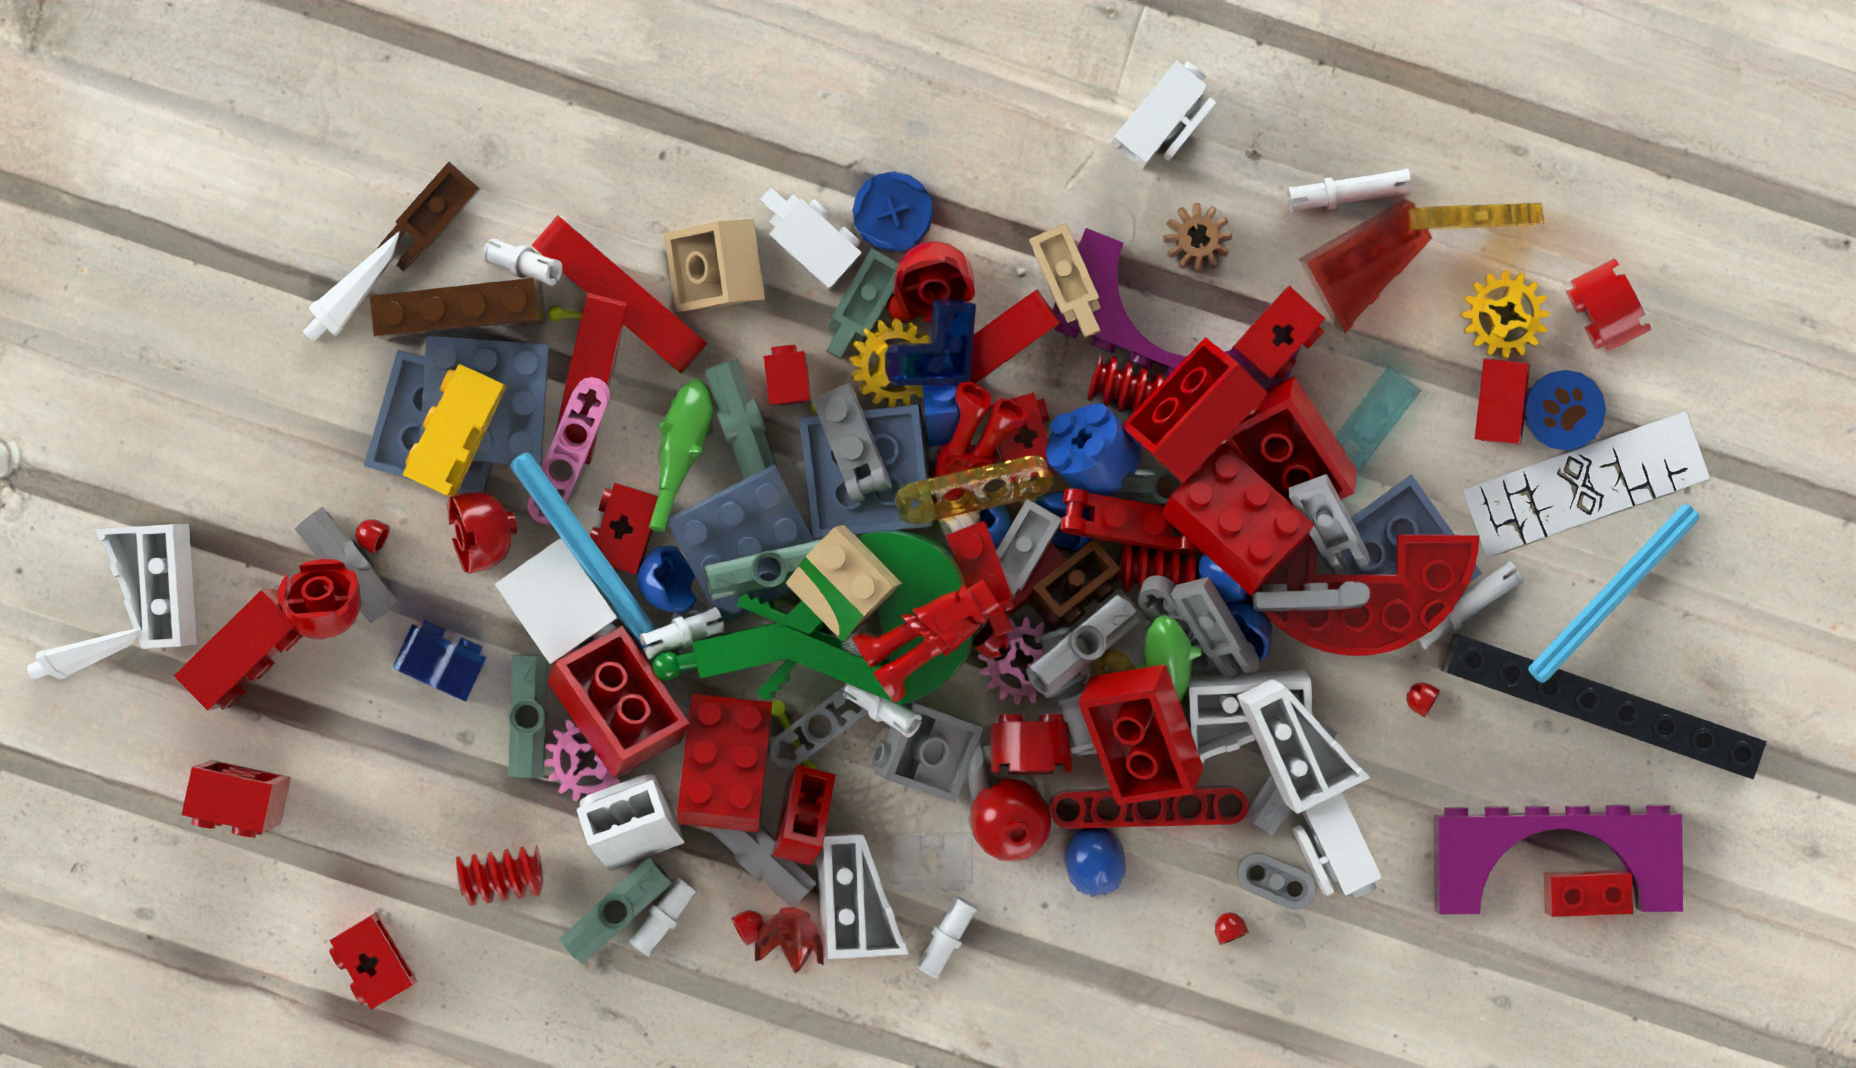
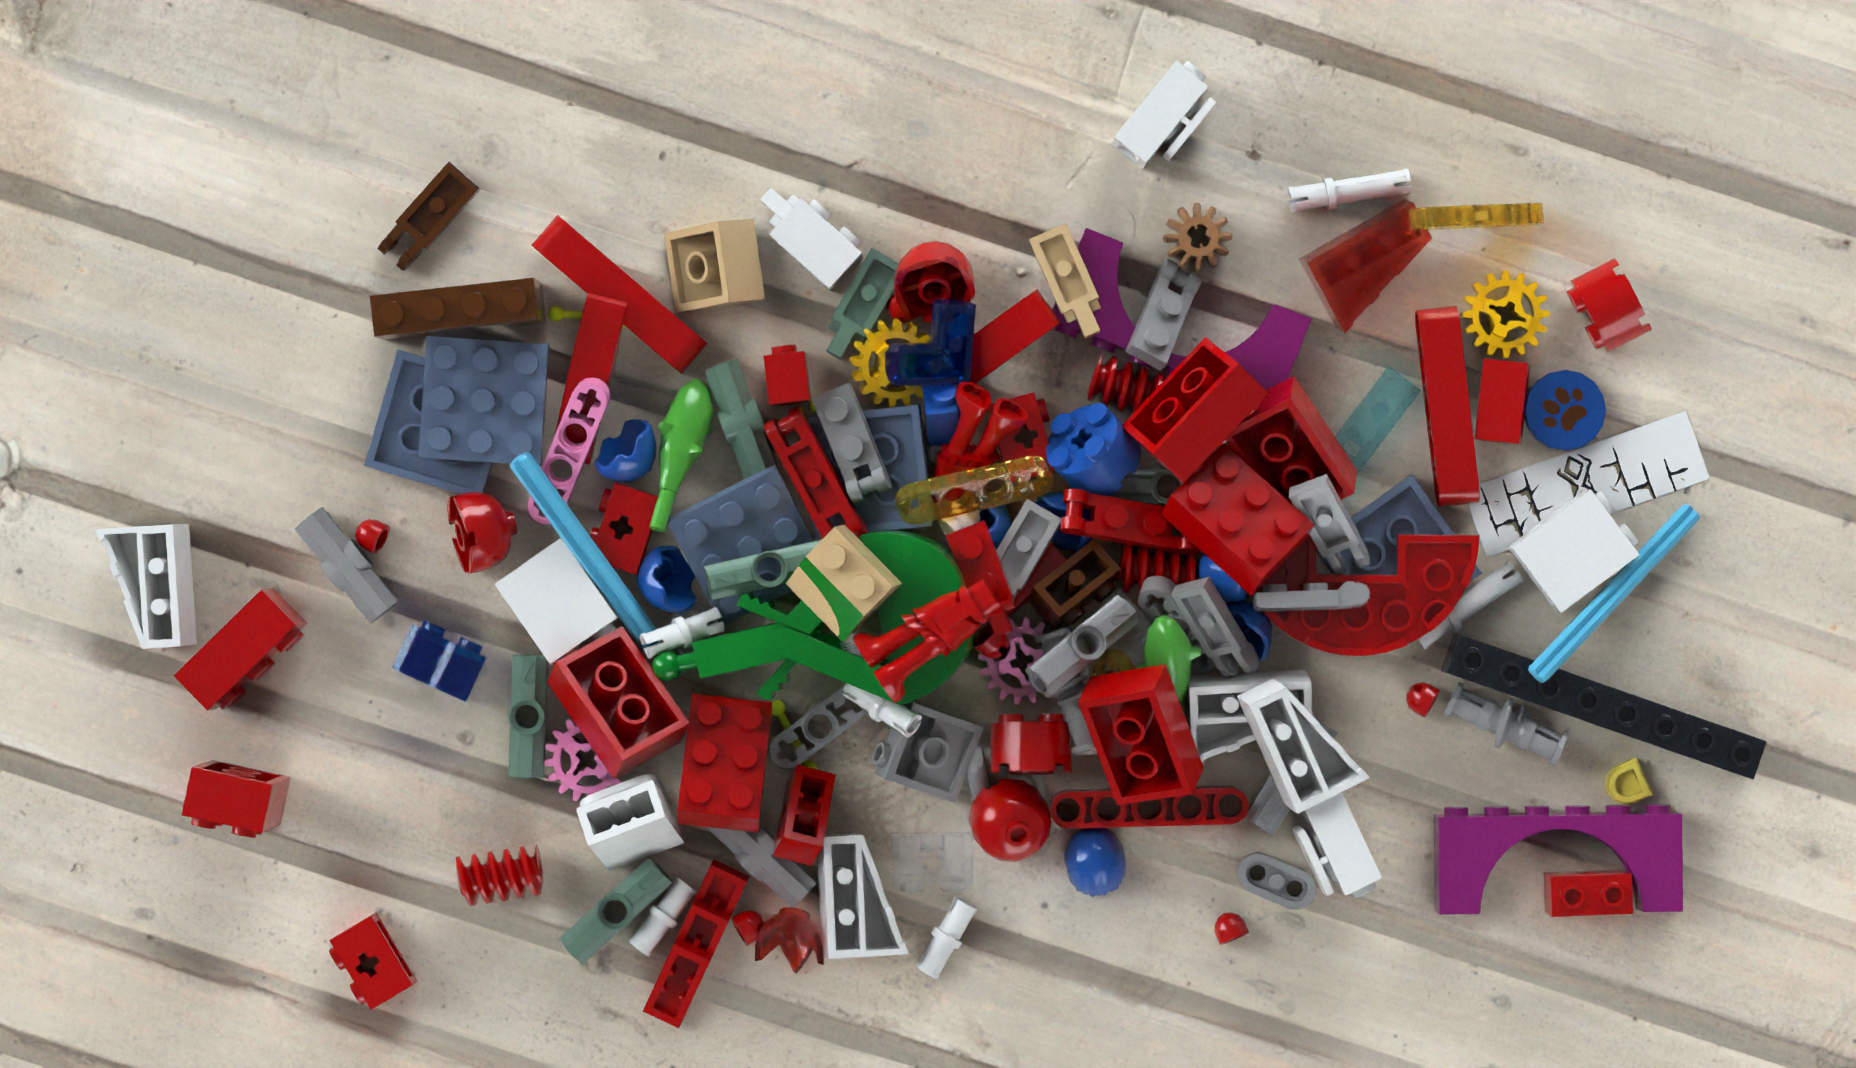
(74, 657): white bar -> none
(321, 599): red cylinder -> none
(343, 299): white bar -> none
(454, 430): yellow wedge -> none
(522, 261): white pin -> none
(629, 454): none -> blue hair
(696, 943): none -> red slope
(813, 473): none -> red plate
(892, 211): blue tile -> none
(1163, 315): none -> light grey plate
(1286, 310): red brick -> none
(1447, 406): none -> red beam
(1506, 724): none -> light grey piece
(1575, 549): none -> white brick
(1627, 783): none -> light yellow tile

